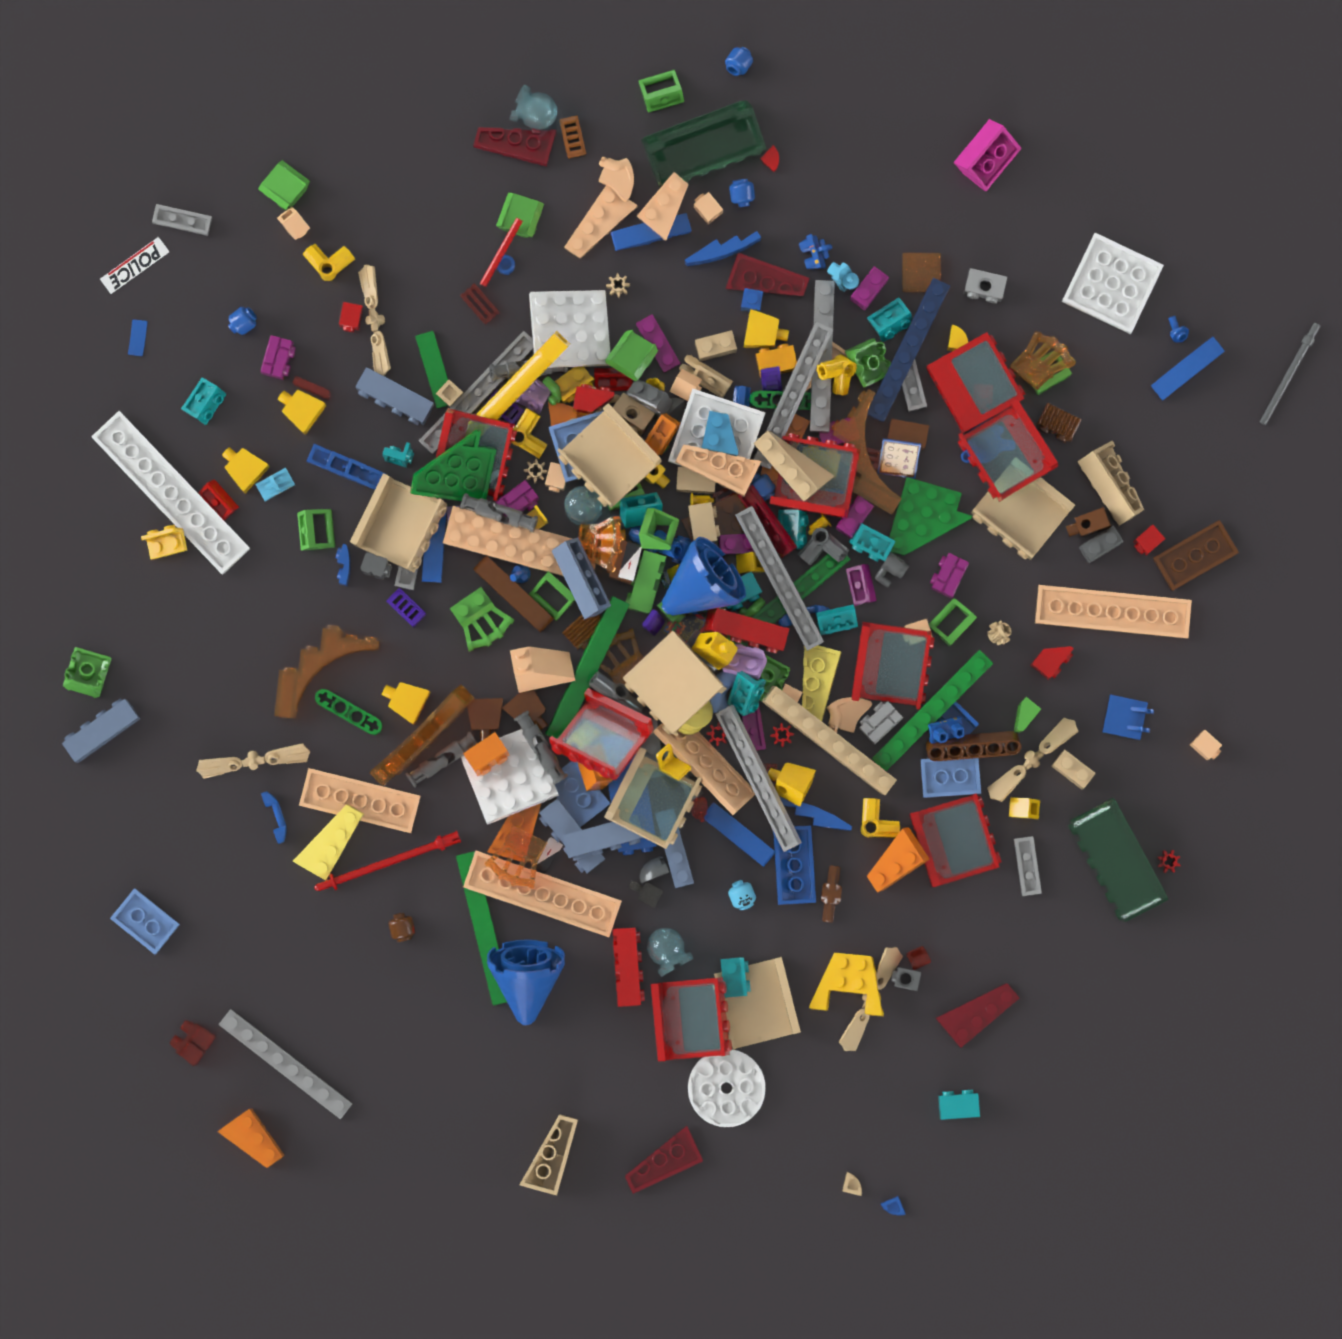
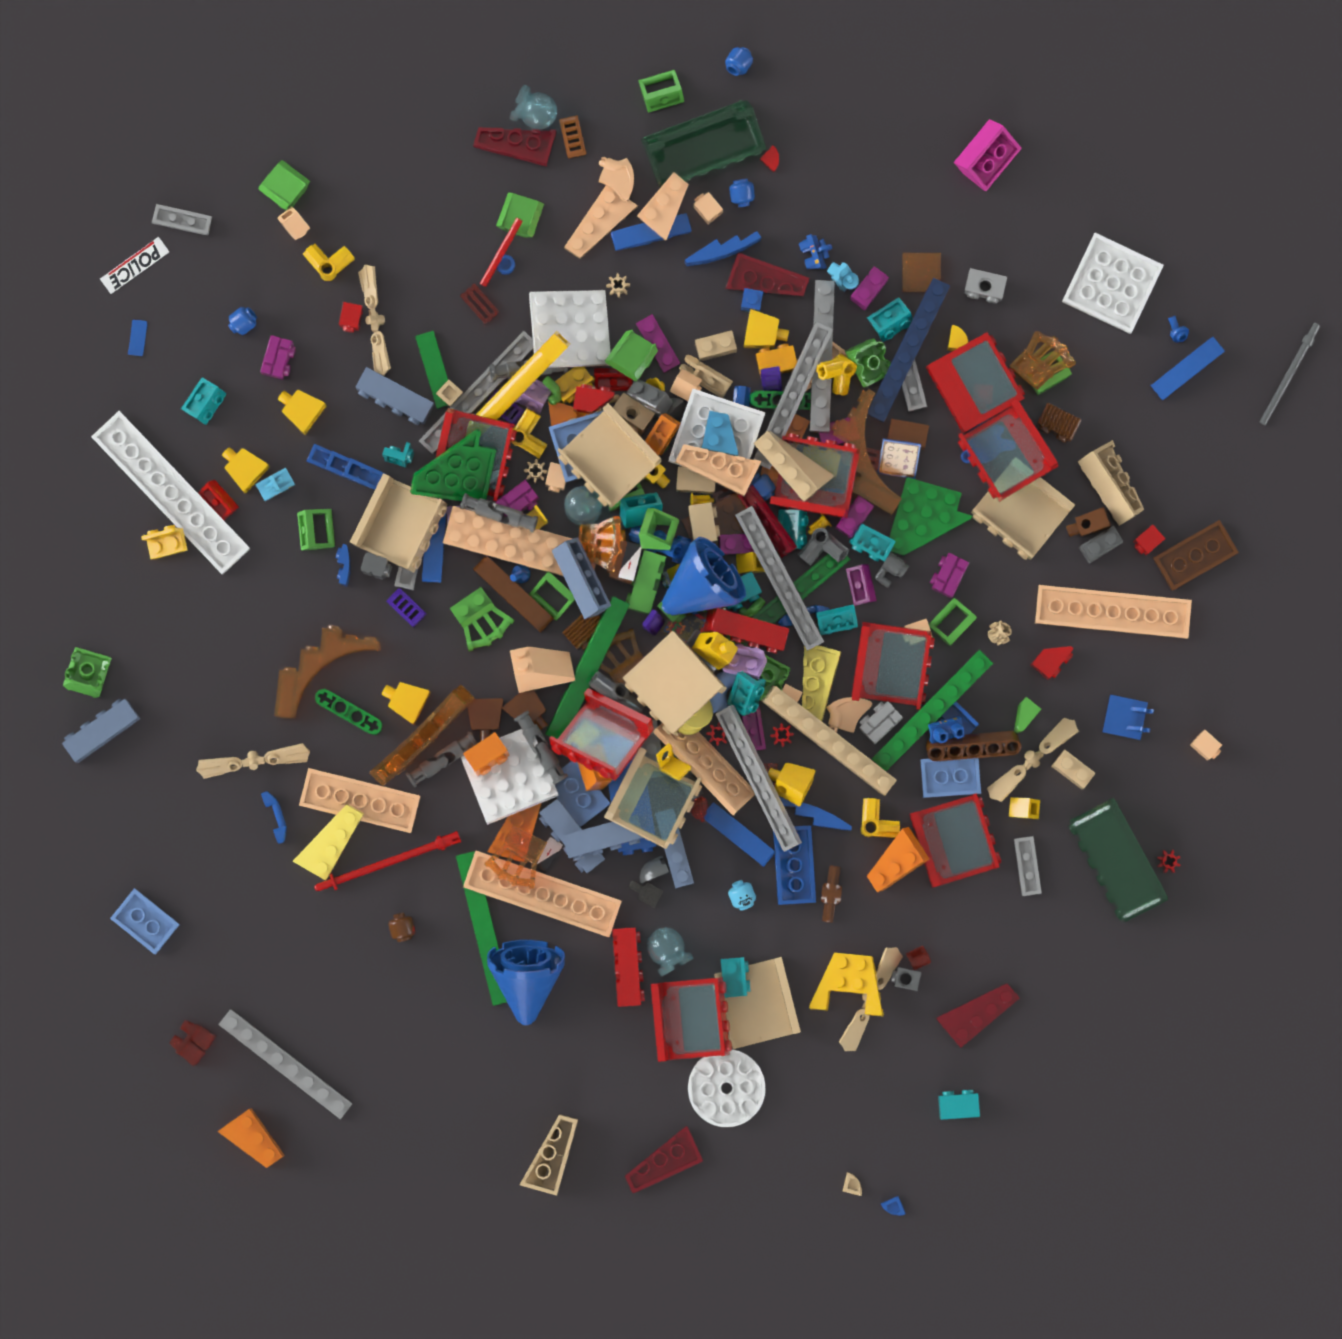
(311, 387): clear red tile -> none

